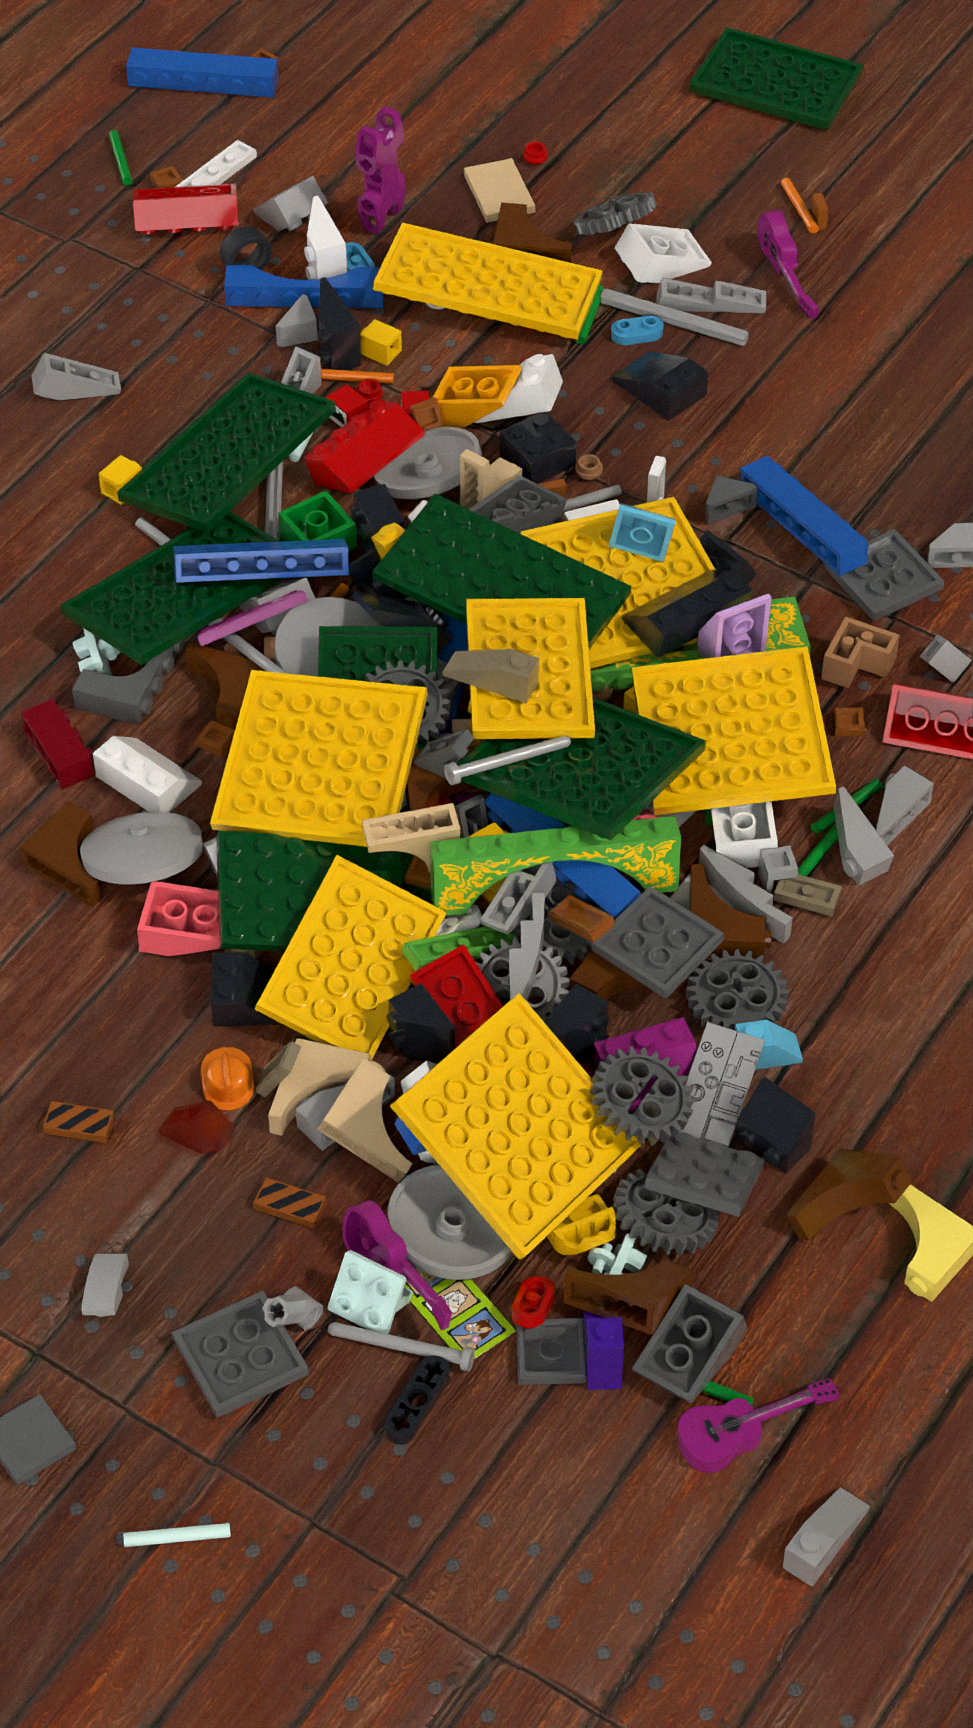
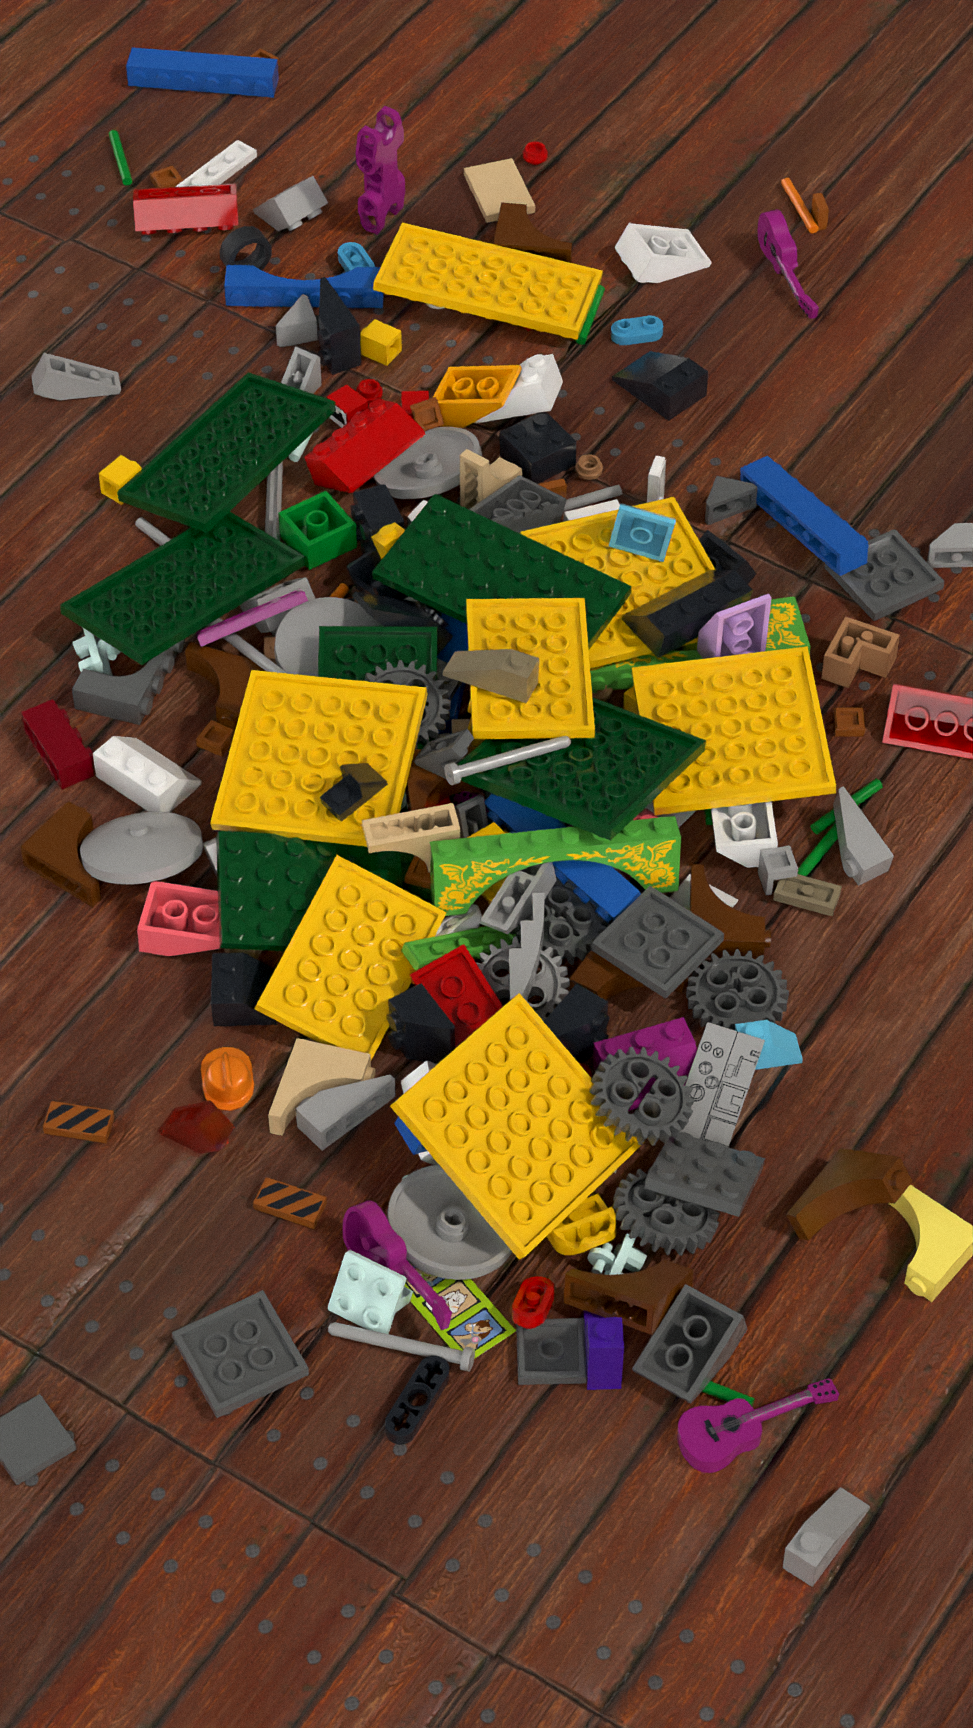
(103, 1284): light grey slope -> none
(177, 1535): light aqua bar -> none
(260, 560): blue brick -> none
(278, 1069): dark tan tile -> none
(292, 1308): light grey piece -> none
(324, 245): white slope -> none
(356, 376): orange bar -> none
(358, 786): none -> black slope
(358, 1122): tan arch -> none
(581, 918): dark orange tile -> none
(614, 213): dark grey gear -> none
(675, 317): light grey axle -> none
(720, 298): light grey slope -> none
(738, 888): light grey slope -> none
(776, 78): dark green plate -> none
(776, 1125): black slope -> none
(902, 802): light grey slope -> none
(945, 658): light grey panel -> none

